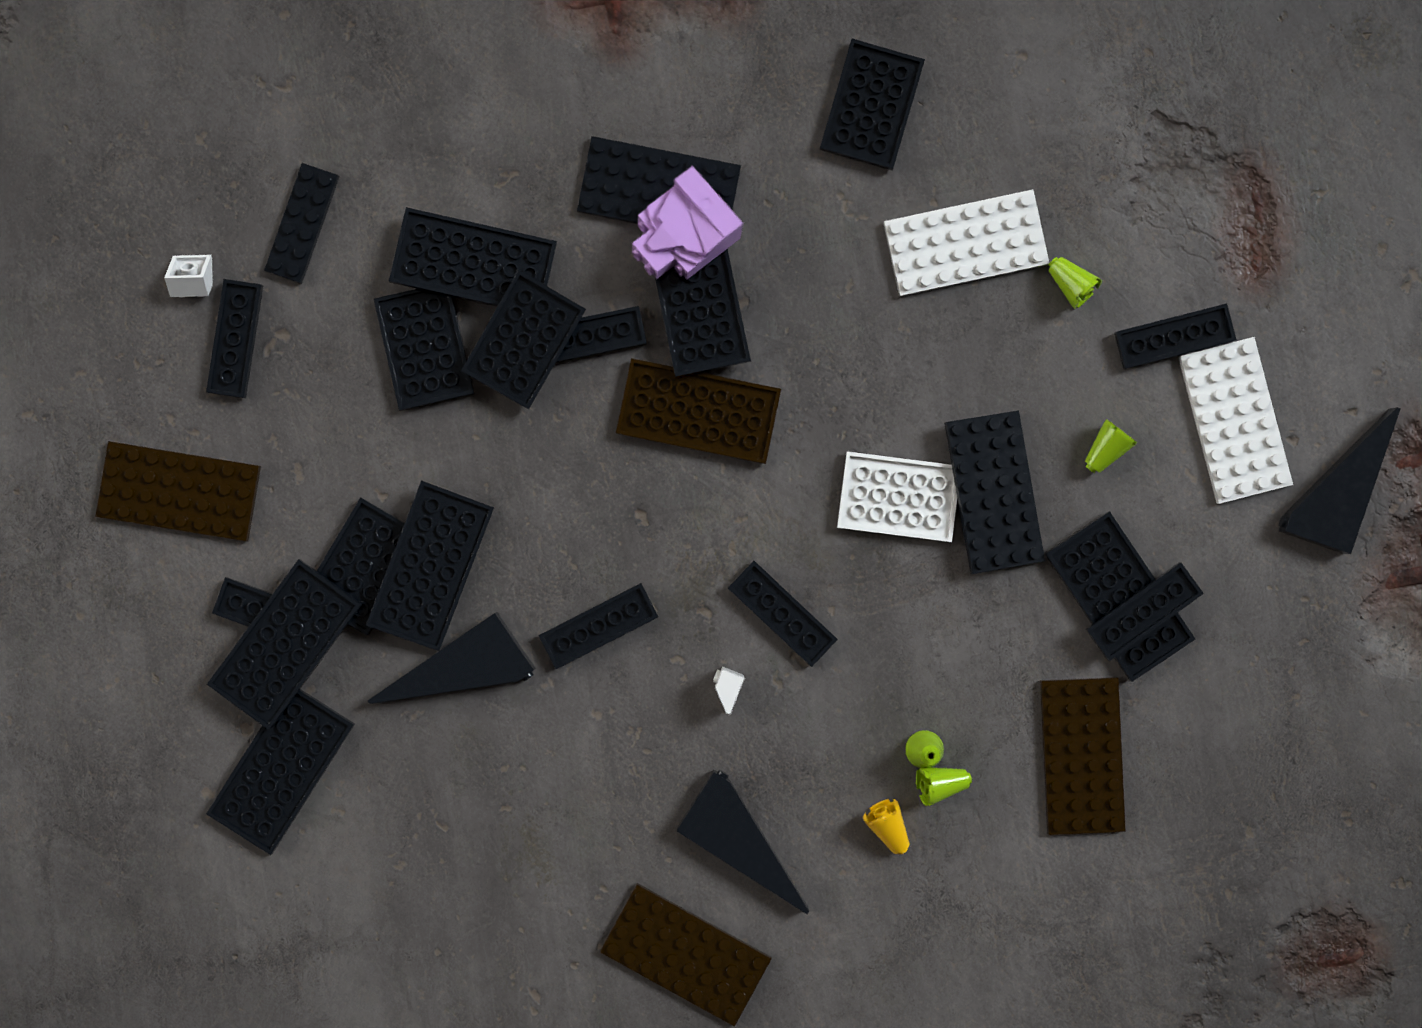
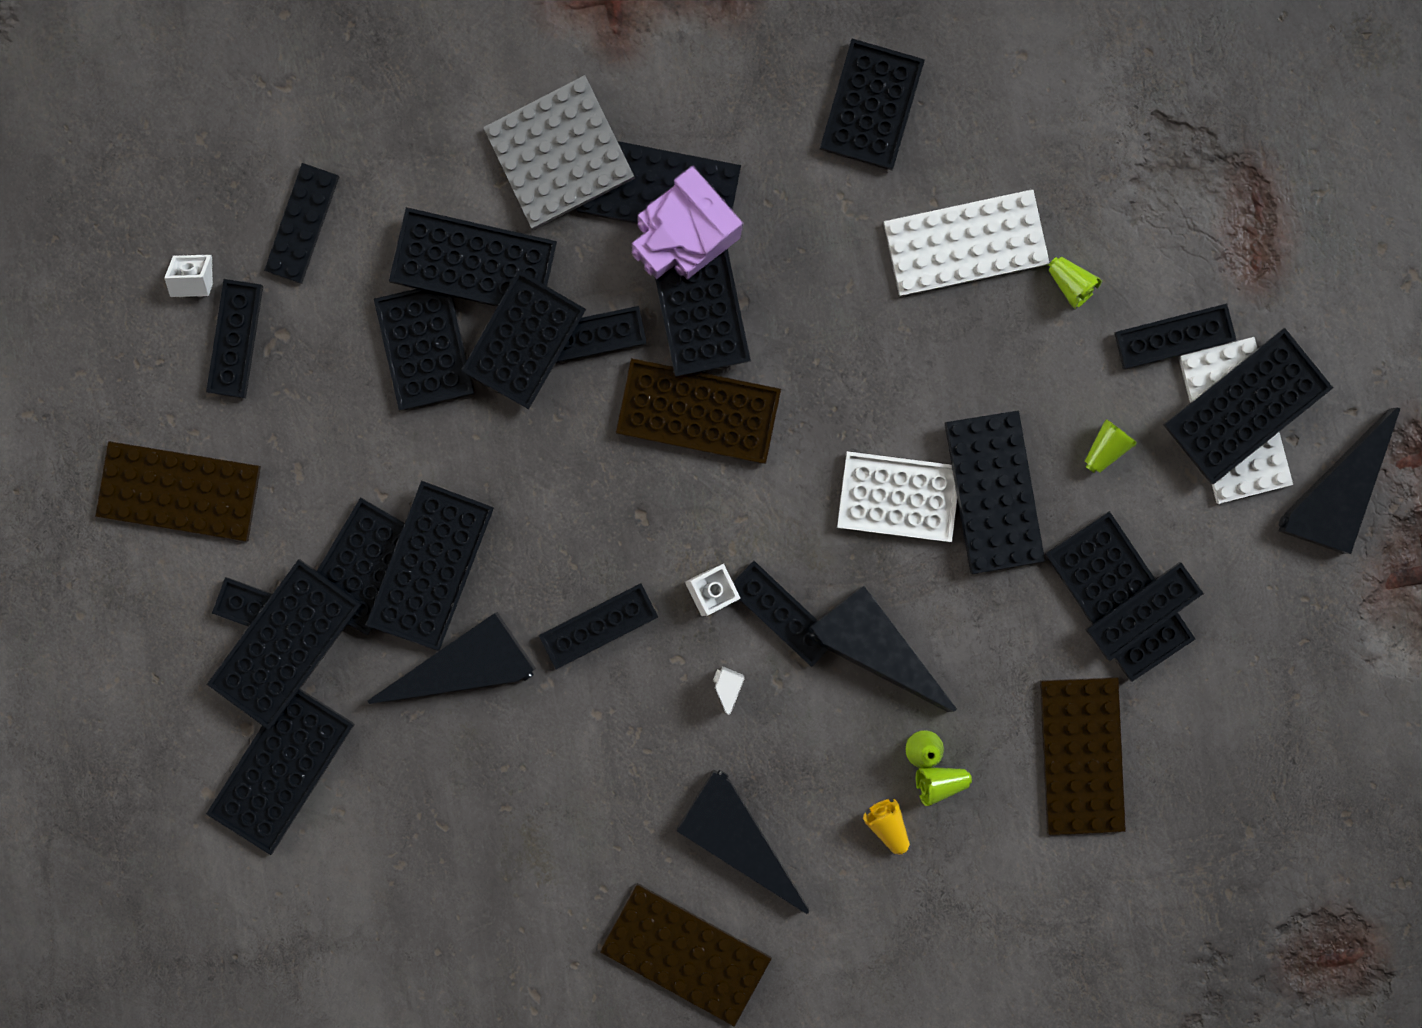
(559, 152): none -> light grey plate
(712, 590): none -> white slope
(868, 638): none -> black slope
(1248, 406): none -> black plate

